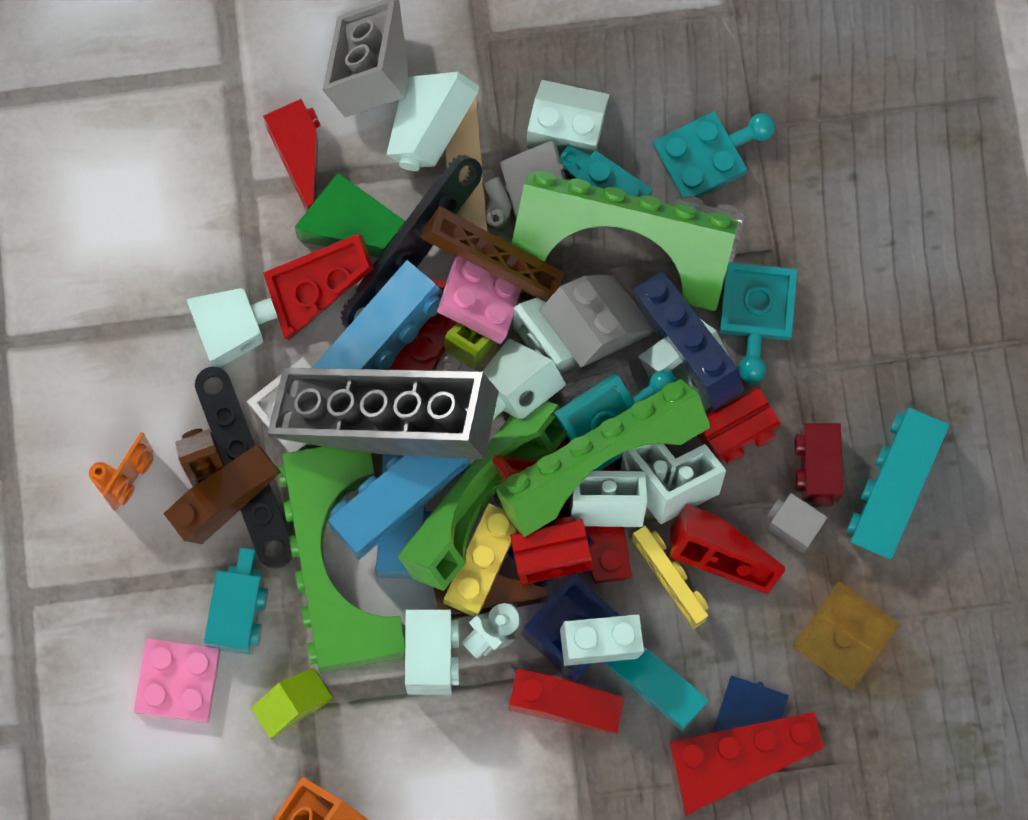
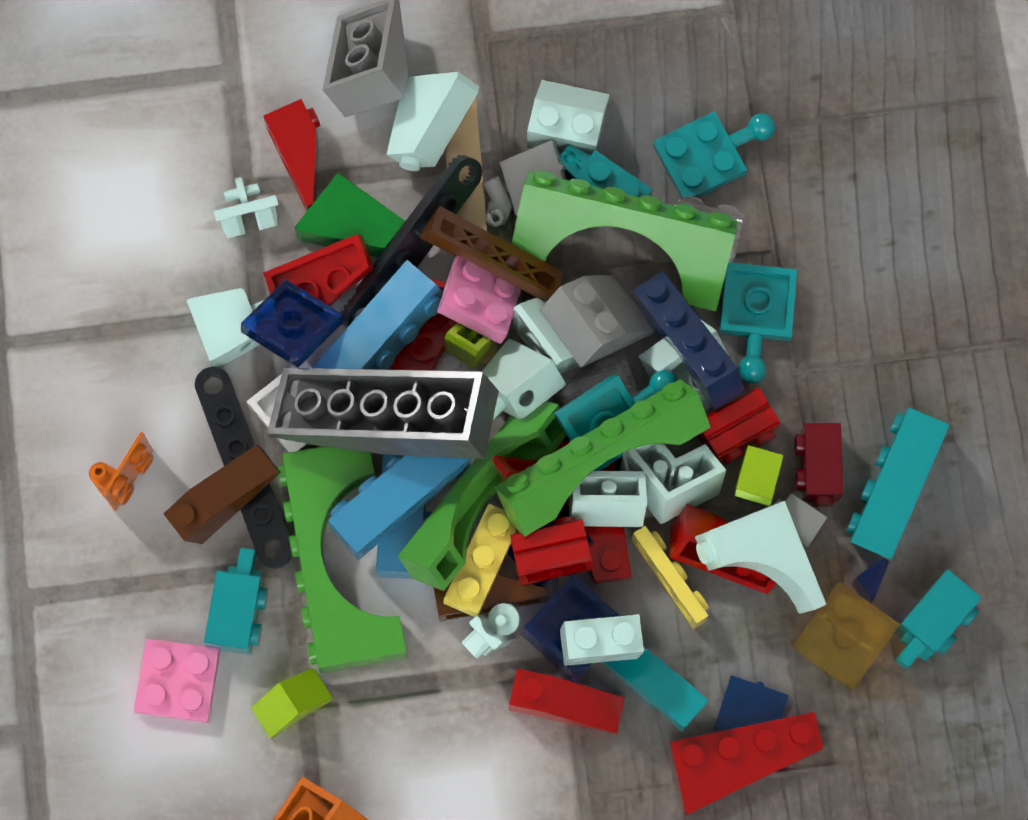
(198, 455): reddish brown slope -> none
(231, 216): none -> light aqua hips
(291, 323): none -> clear blue plate
(429, 652): light aqua brick -> none
(758, 475): none -> lime slope
(766, 544): none -> light aqua arch
(869, 581): none -> clear blue slope
(935, 618): none -> teal hinge

